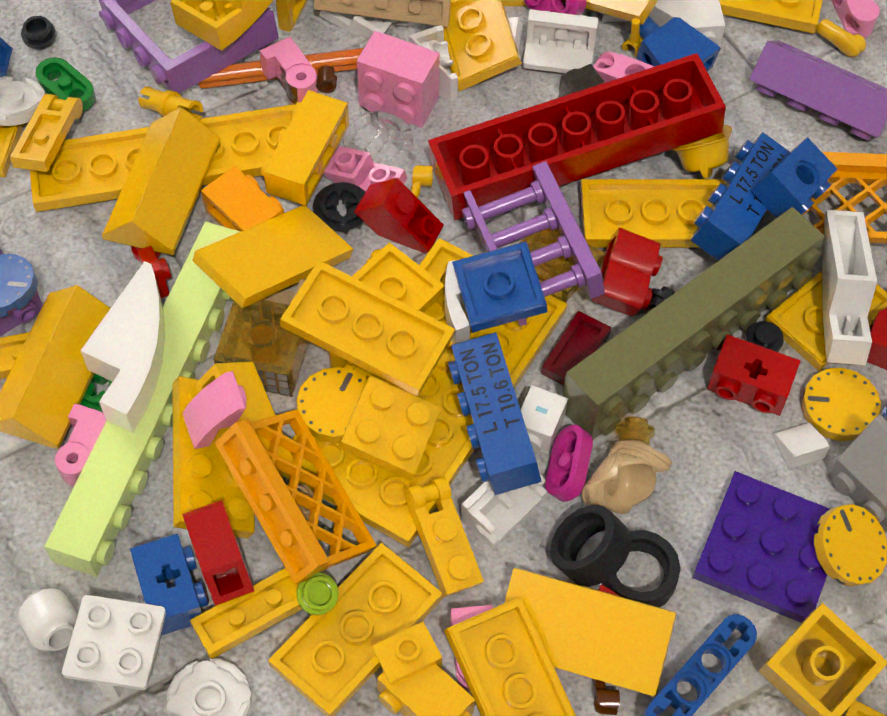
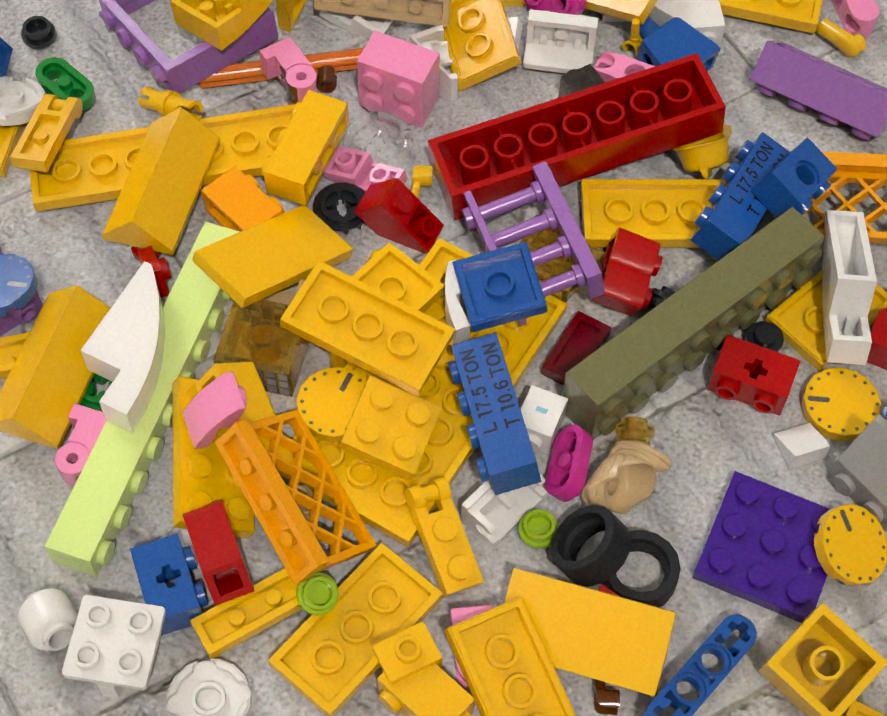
(537, 528): none -> lime plate

